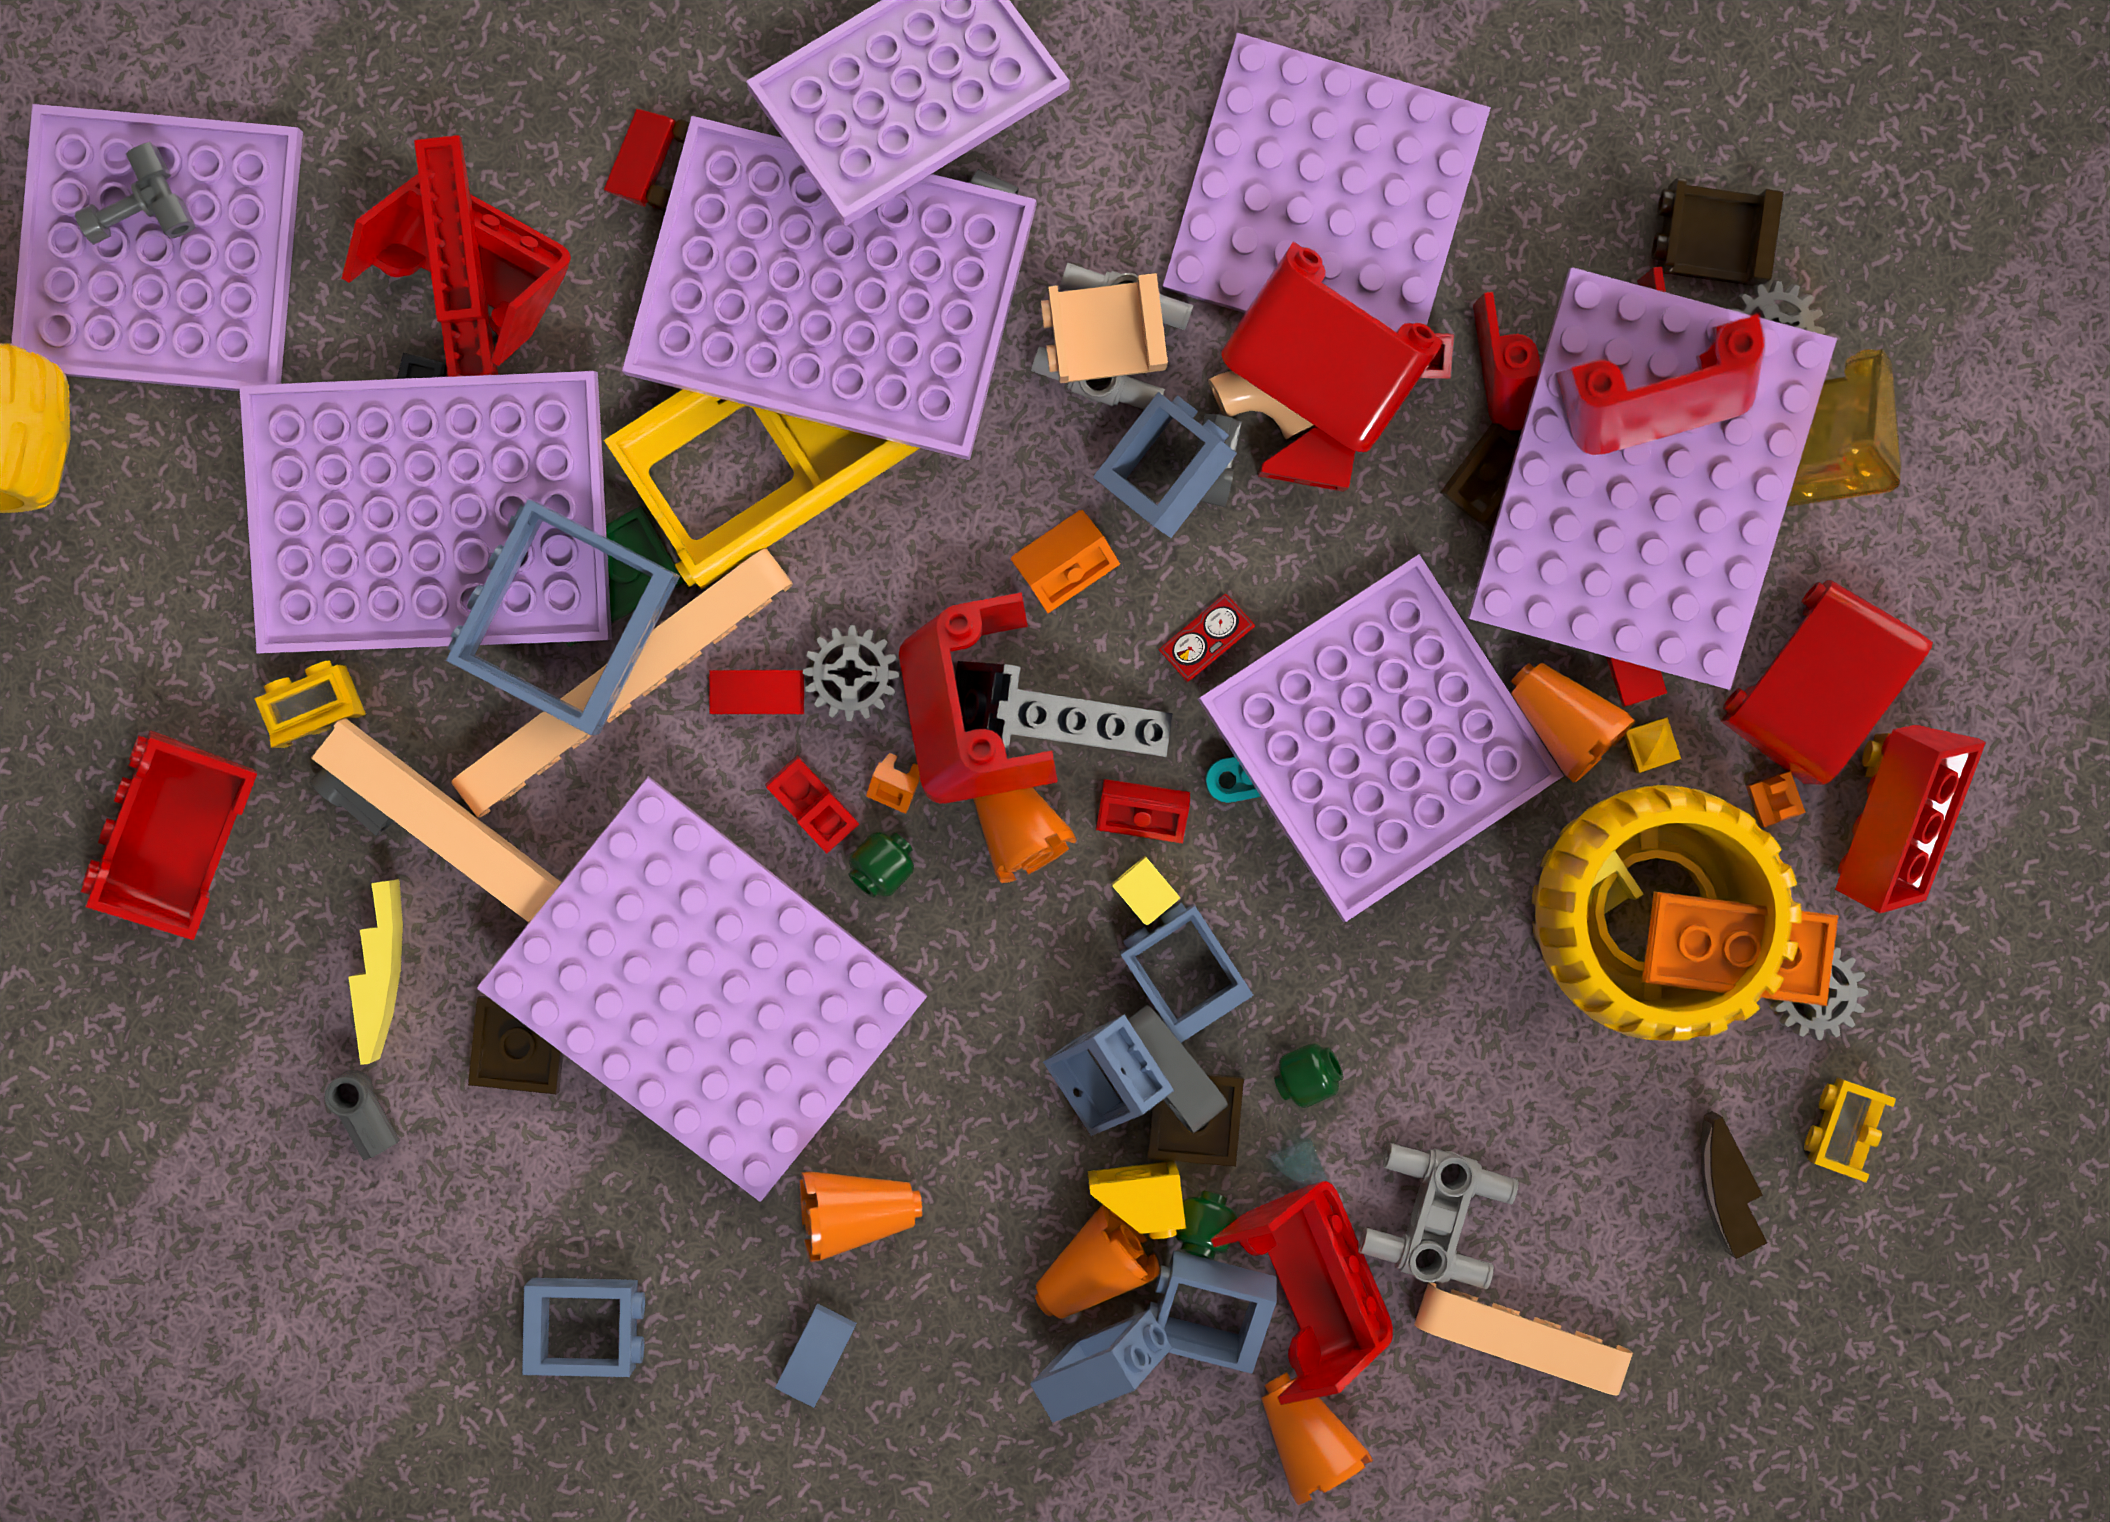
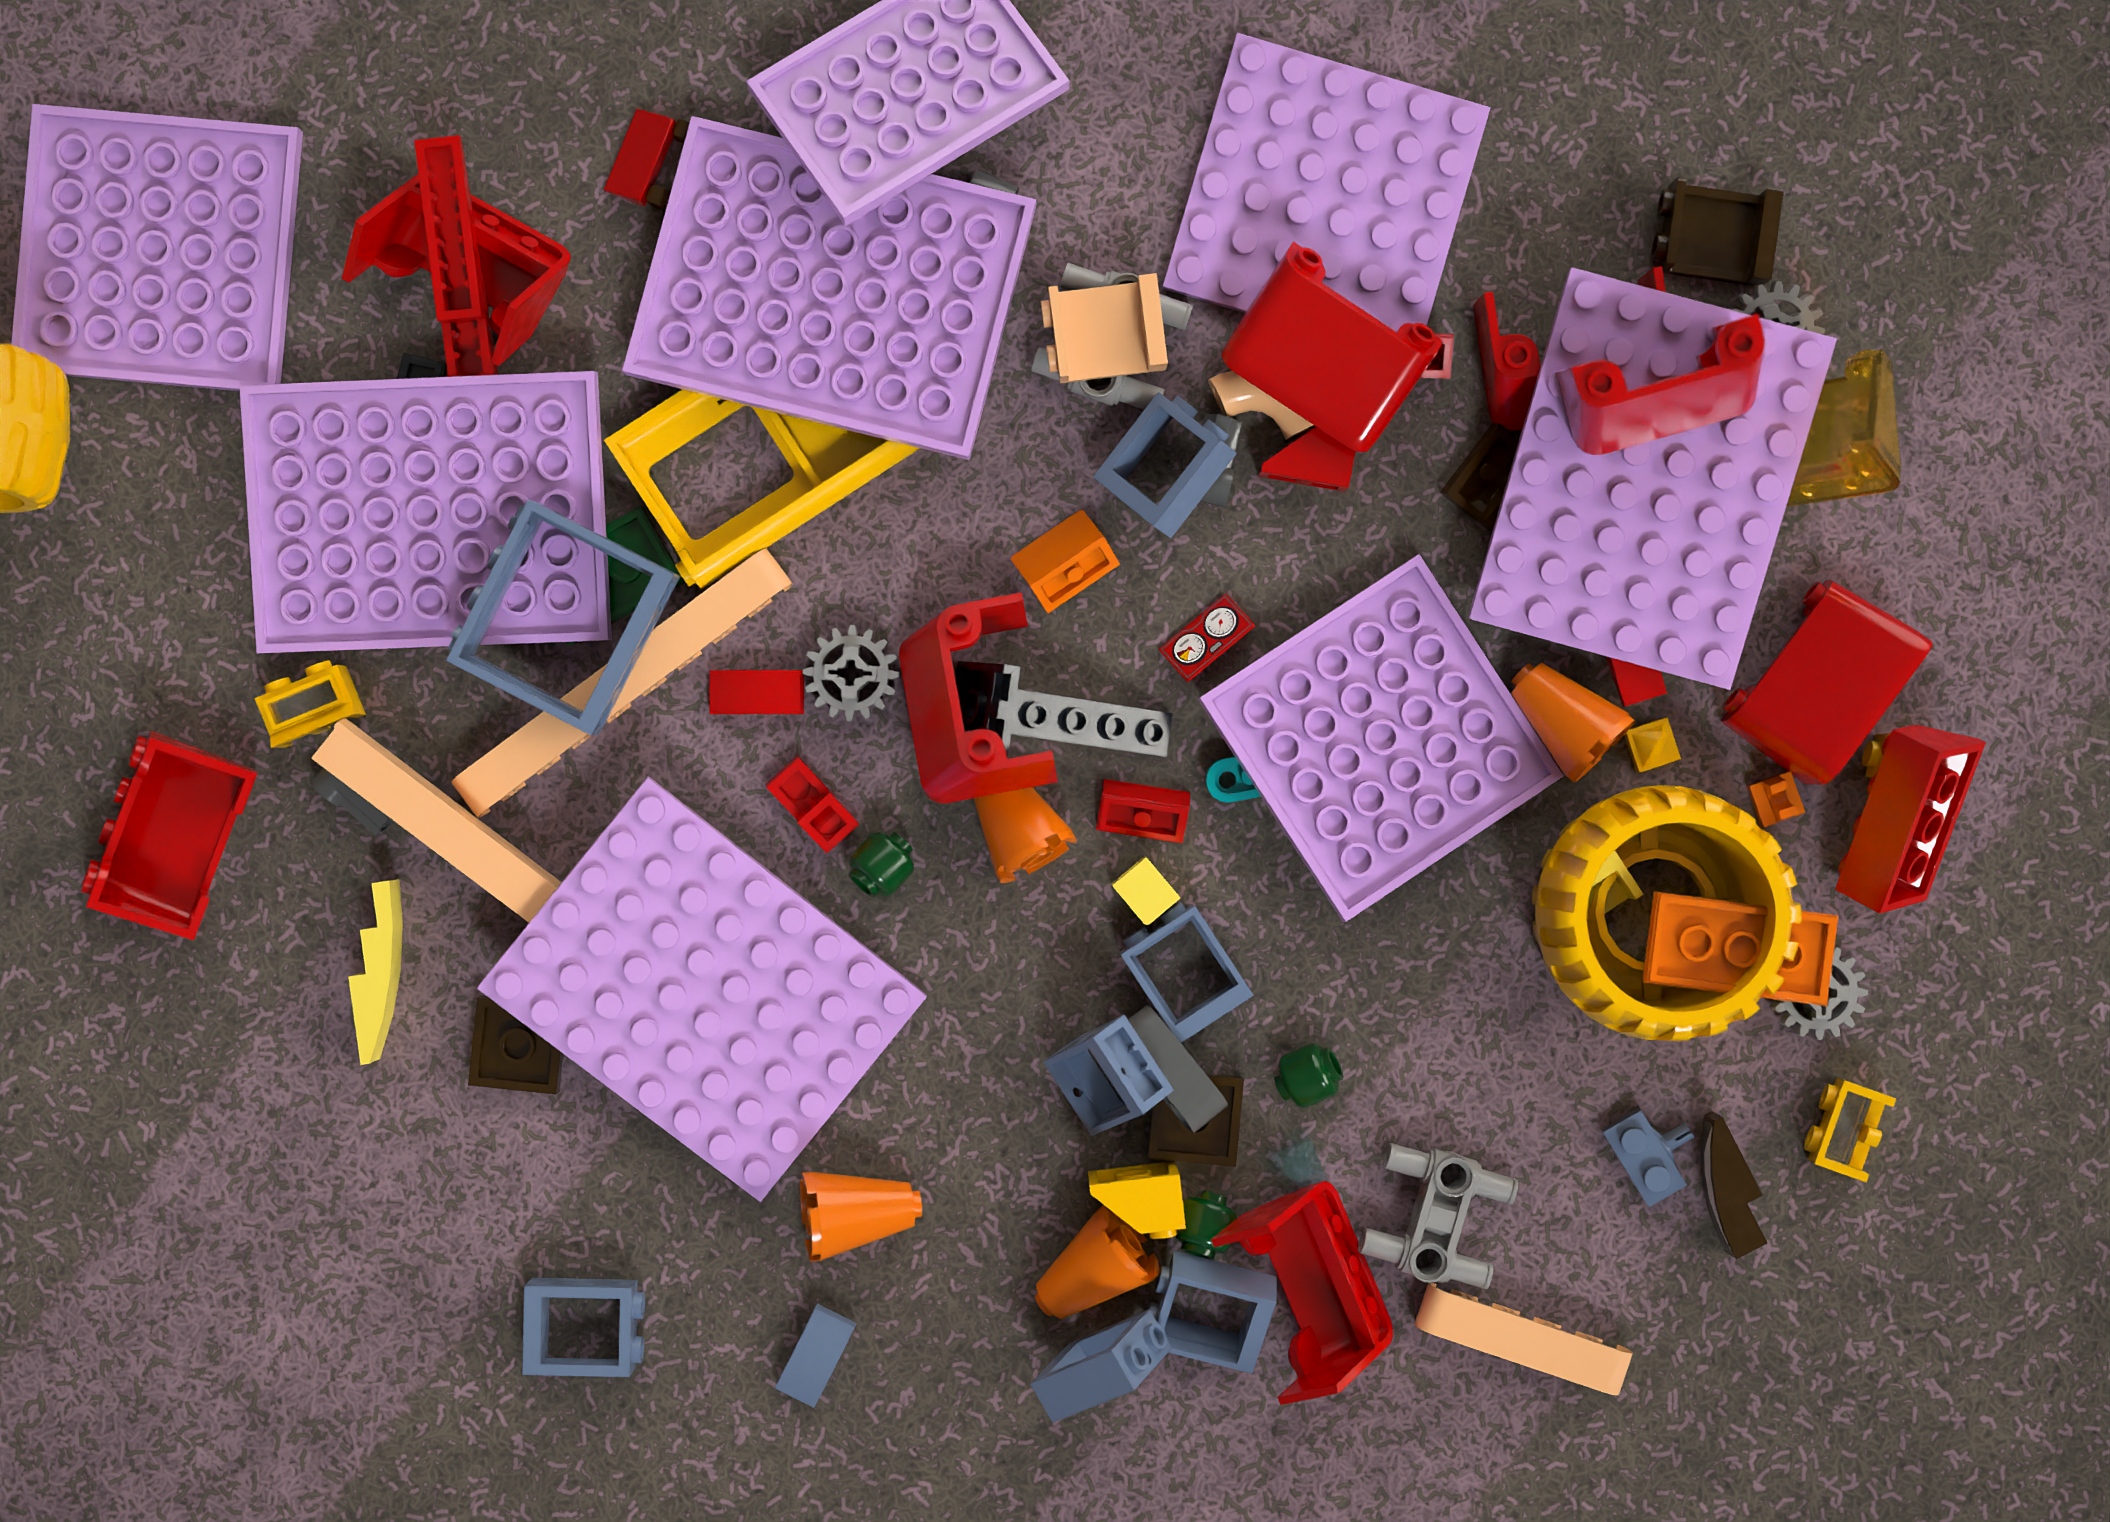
(149, 194): dark grey bar -> none
(364, 1119): dark grey piece -> none
(893, 786): orange tile -> none
(1311, 1443): orange cone -> none
(1648, 1154): none -> sand blue plate

